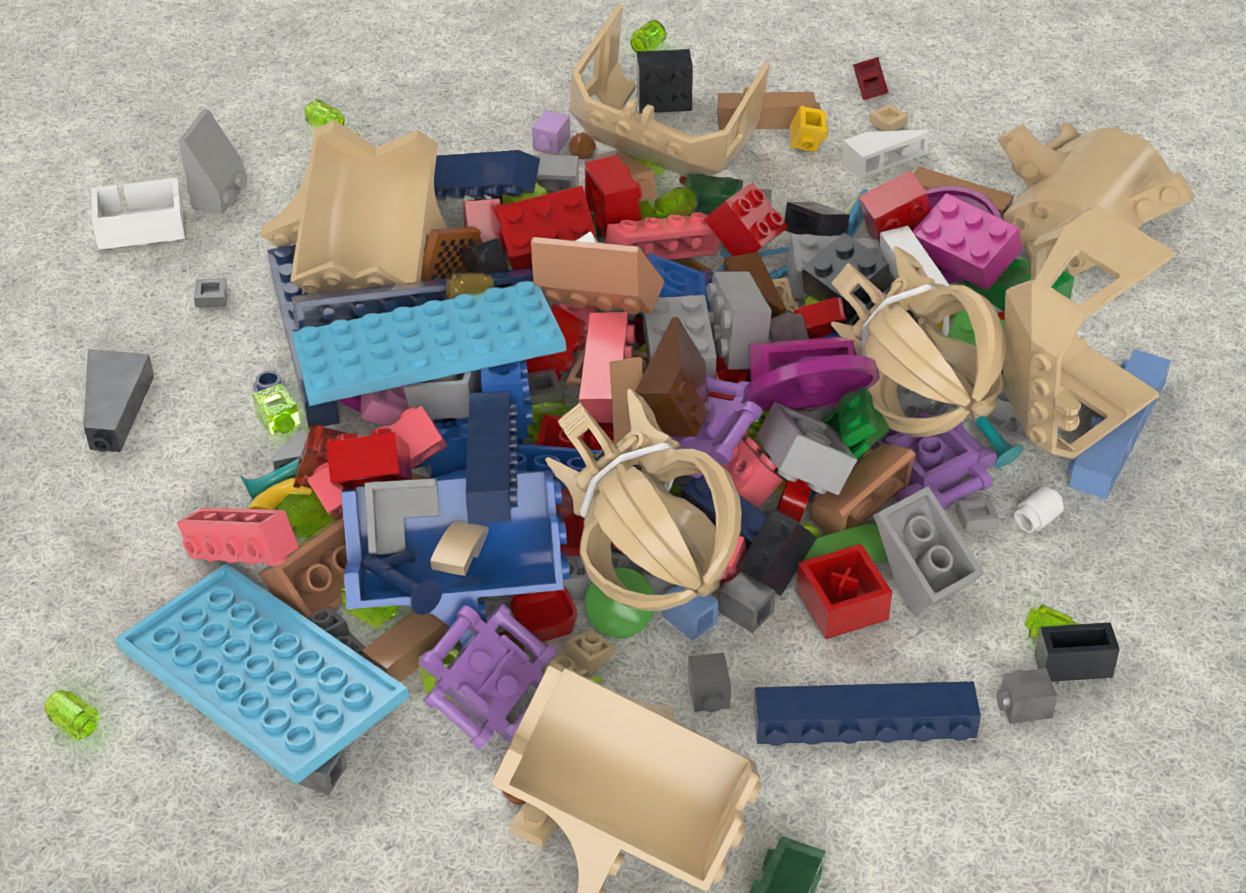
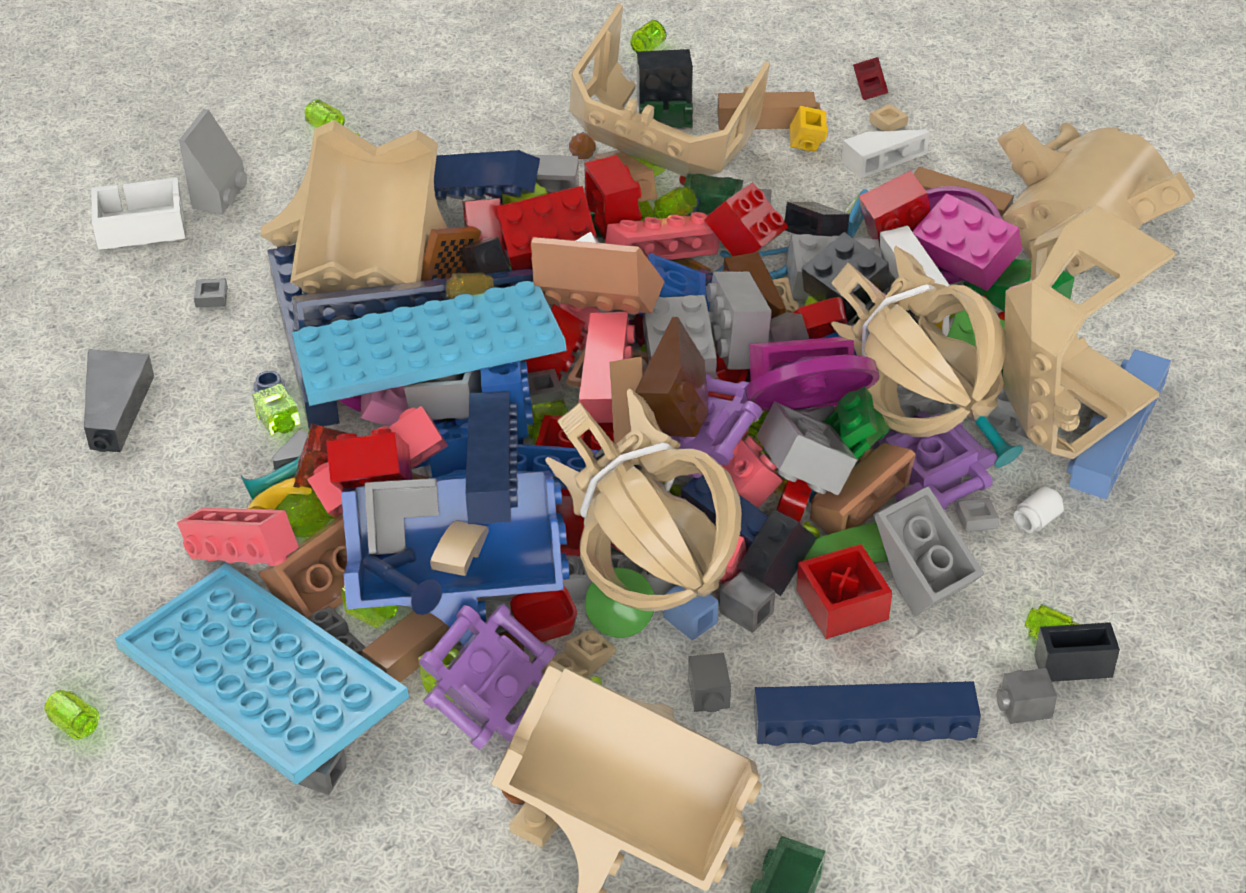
(551, 132): lavender brick -> none
(677, 116): none -> dark green hinge

